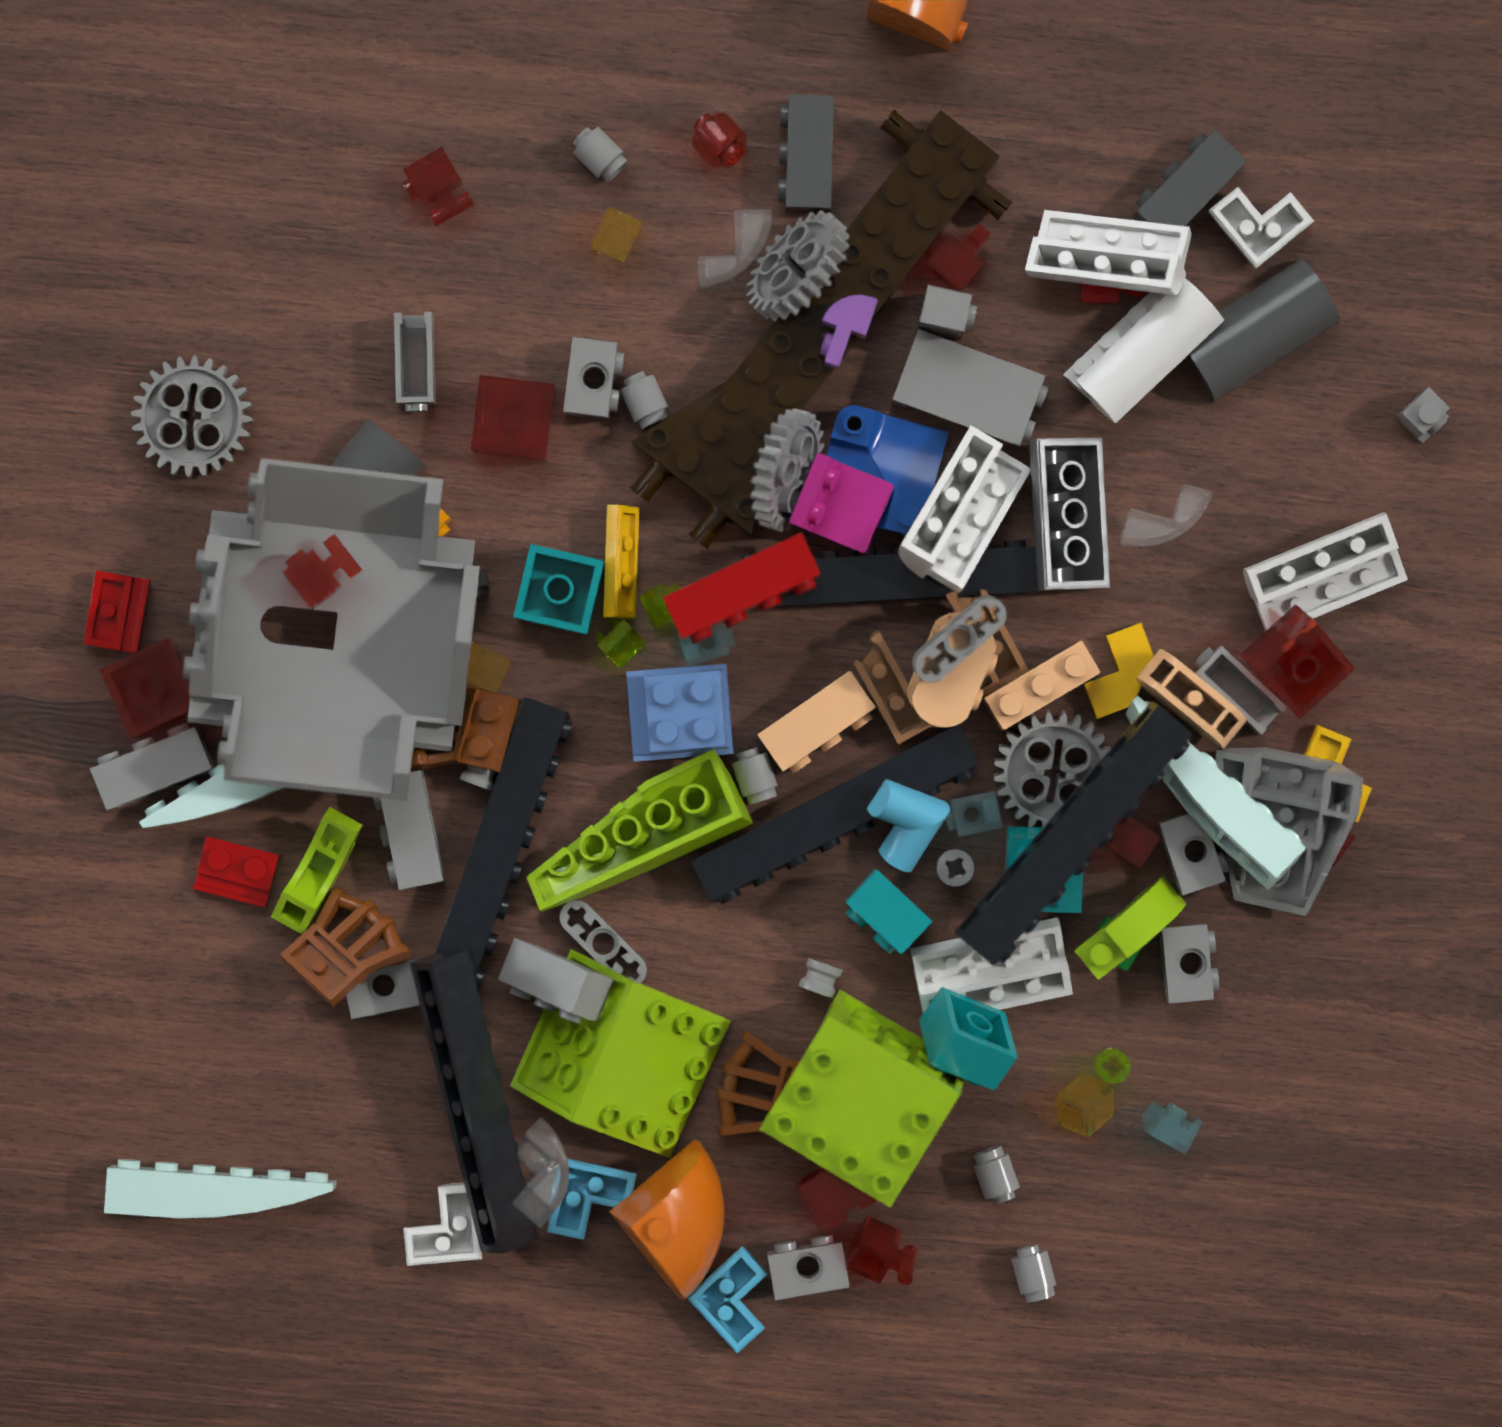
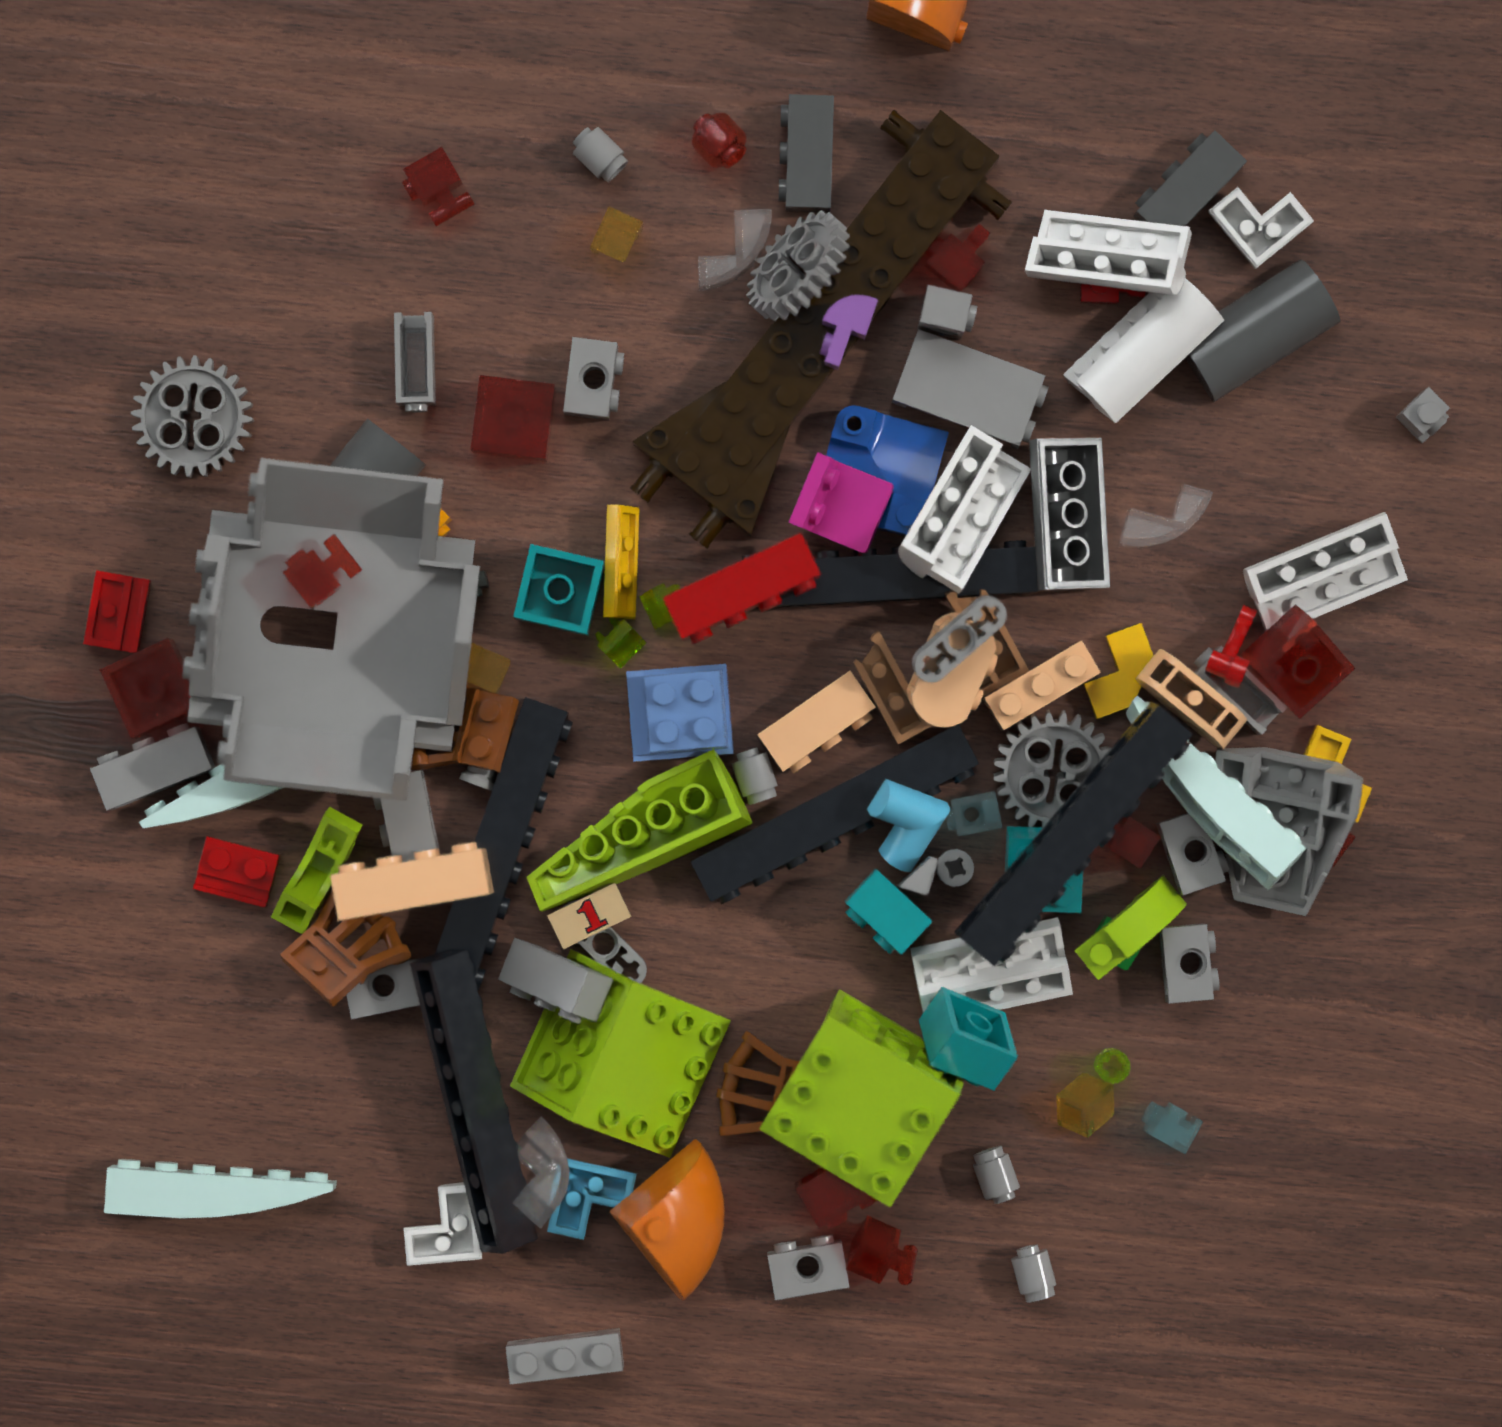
(412, 883): none -> light nougat brick
(564, 1356): none -> light grey brick
(589, 916): none -> tan tile
(644, 400): light grey brick -> none
(697, 655): clear light blue brick -> none
(720, 1298): medium azure brick -> none
(785, 467): light grey gear -> none
(820, 977): light grey wheel -> none
(921, 877): none -> light grey slope
(1227, 663): none -> red brick

